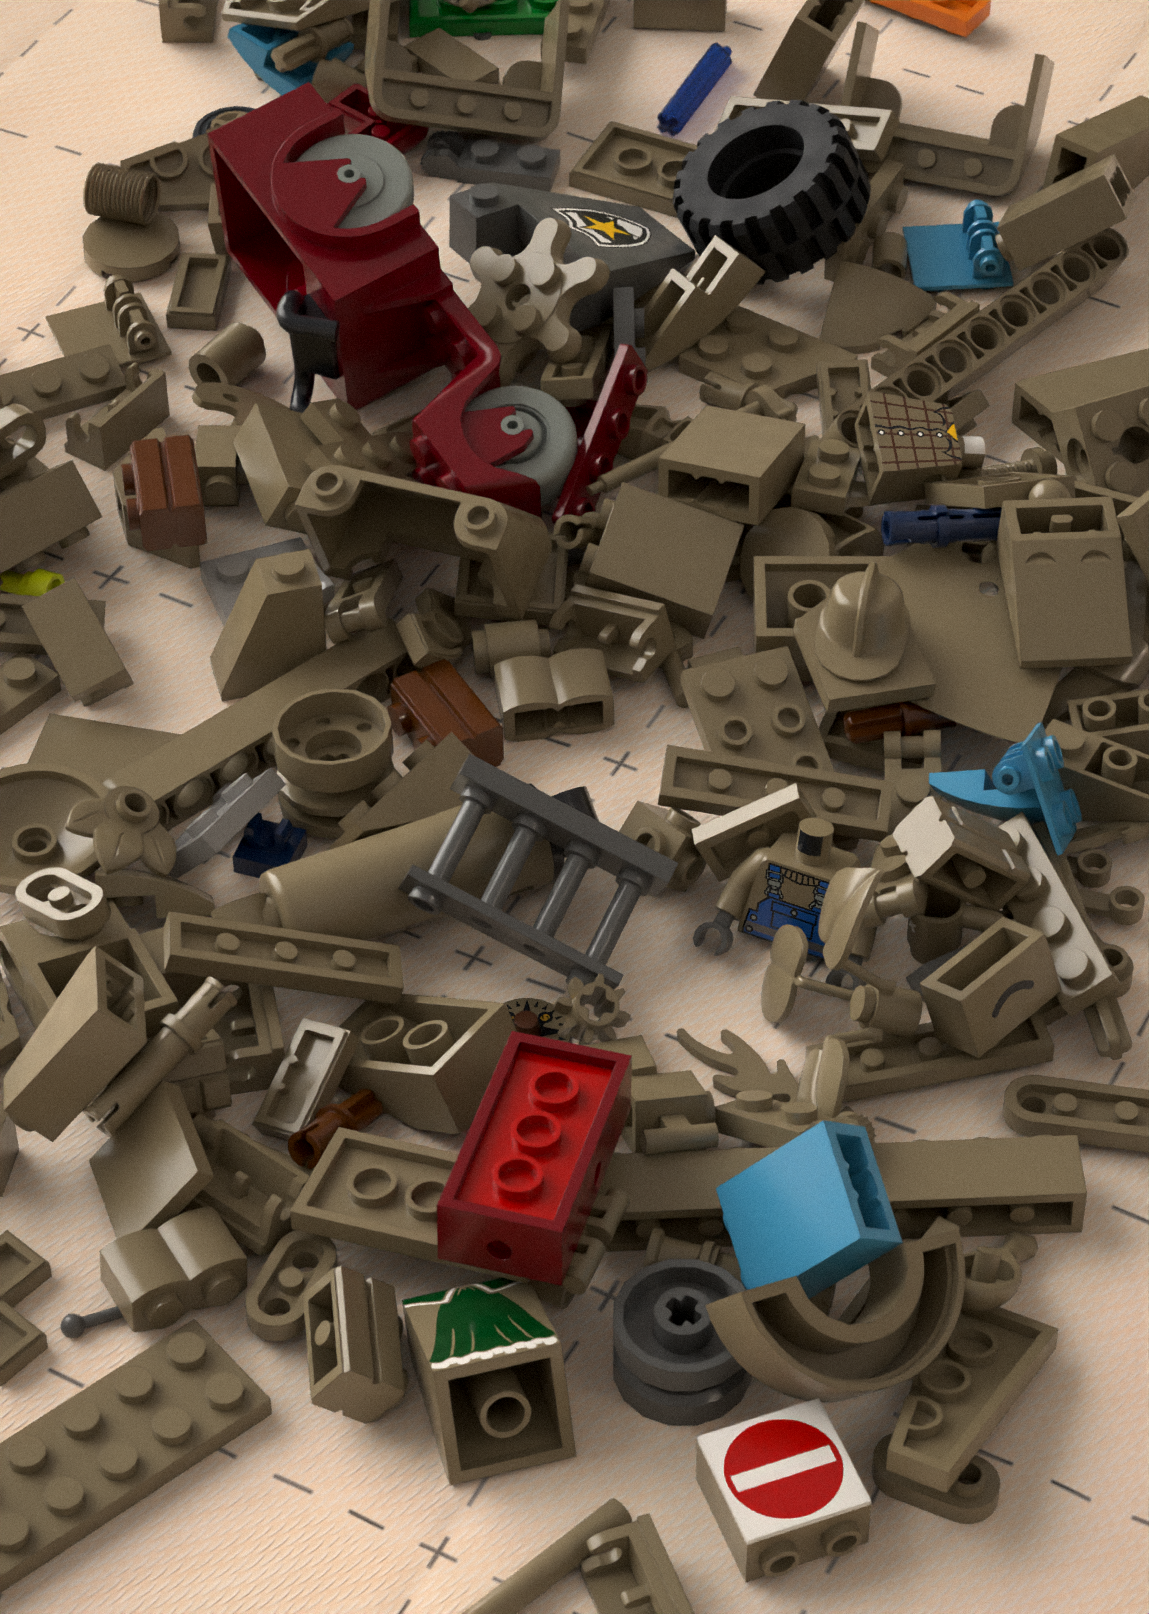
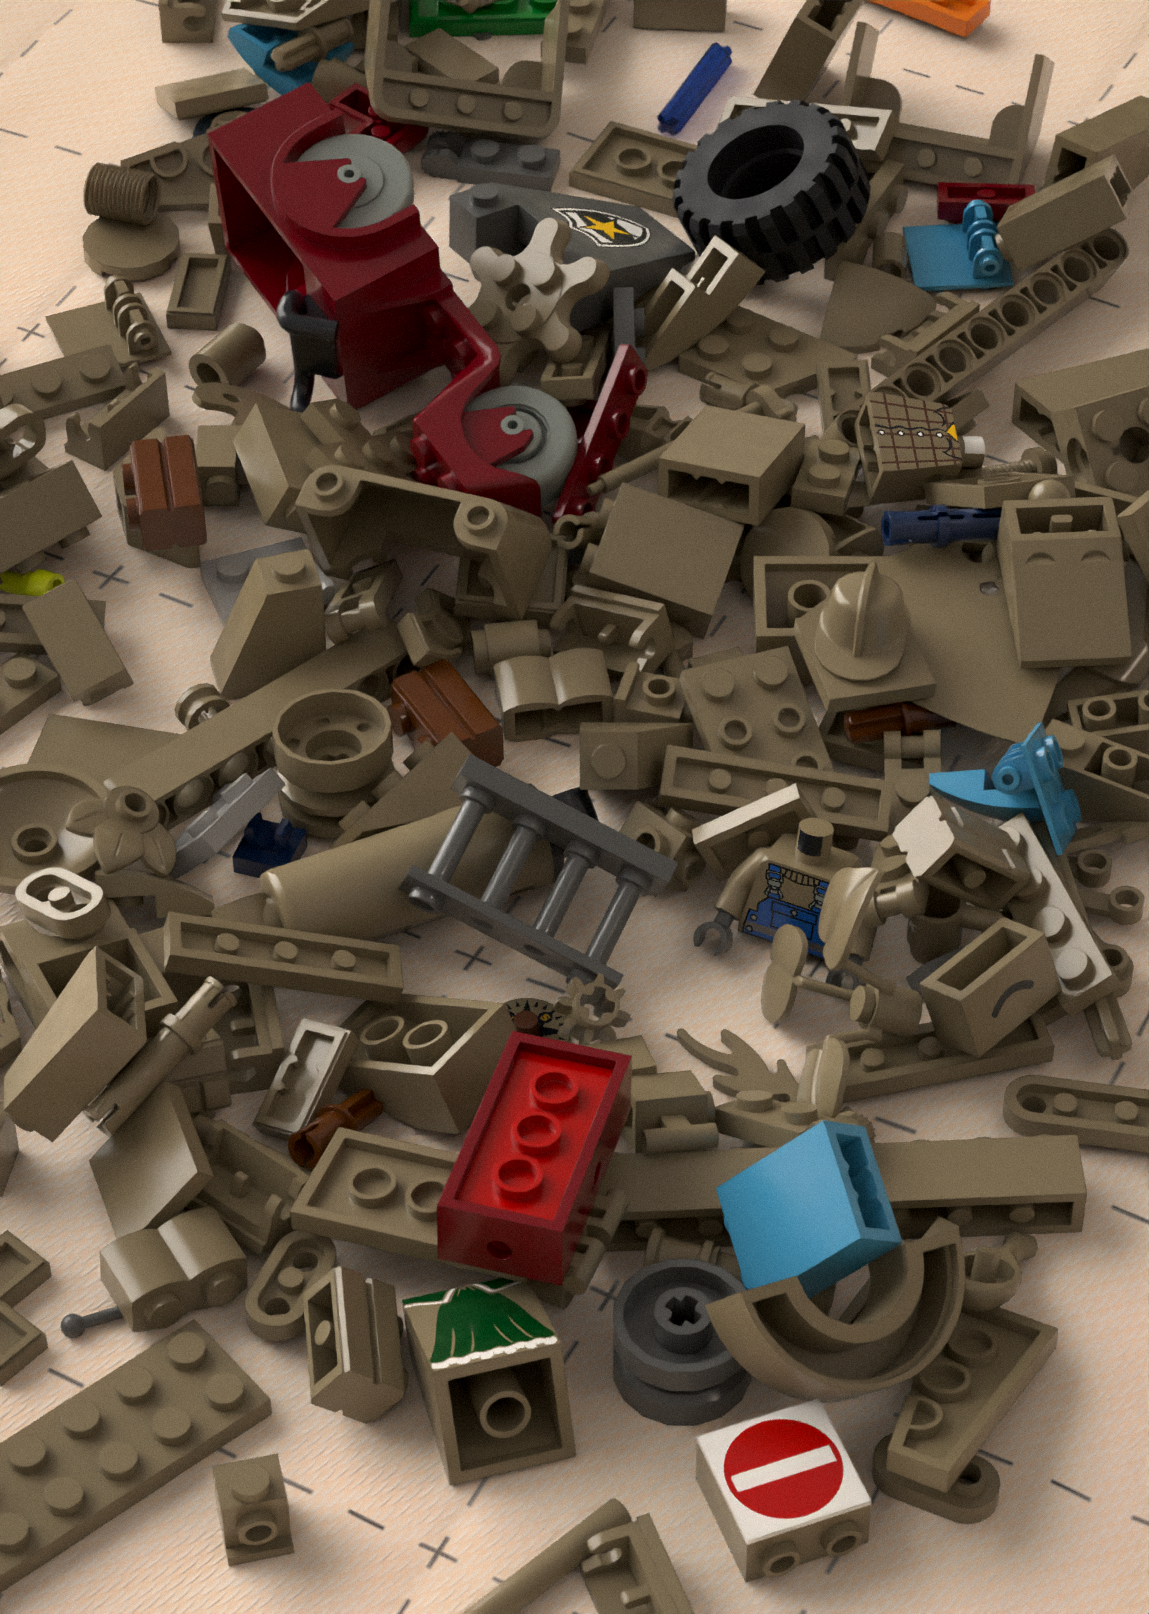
(199, 705): none -> dark tan bush
(211, 93): none -> dark tan tile
(253, 1509): none -> dark tan brick
(627, 753): none -> dark tan slope
(650, 698): none -> dark tan brick
(955, 196): none -> dark red plate

